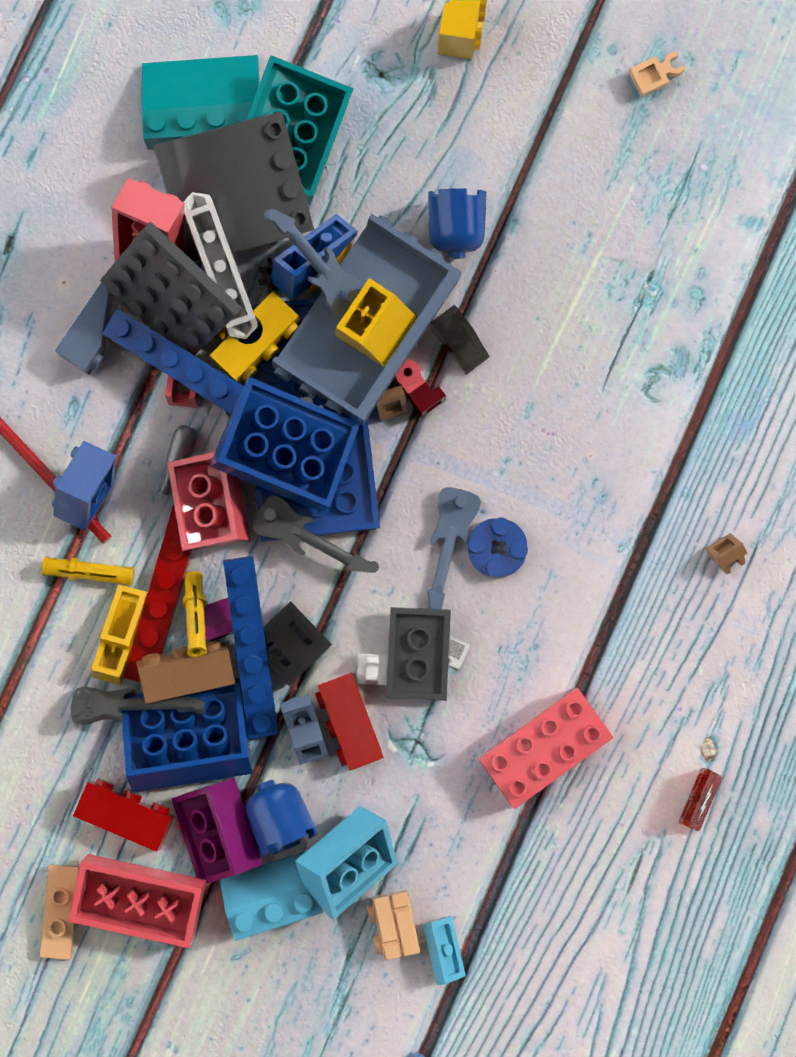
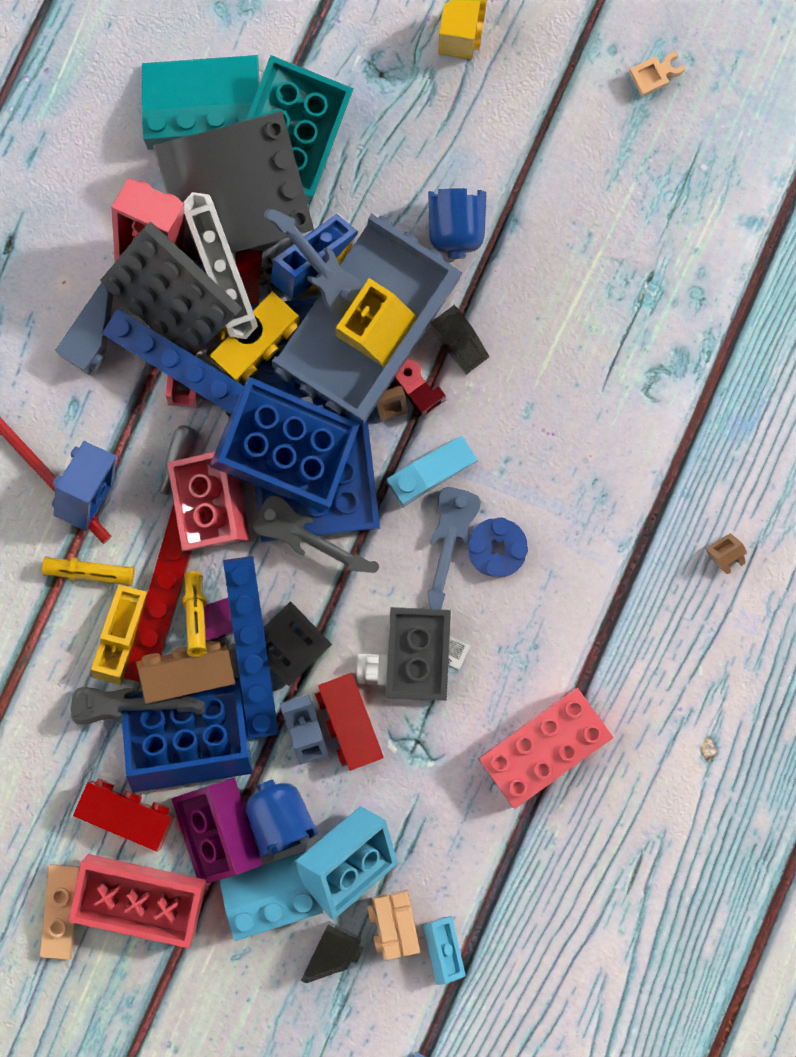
(247, 264): none -> red sticker
(333, 953): none -> clear smoke slope
(431, 471): none -> medium azure slope
(700, 799): clear red slope -> none

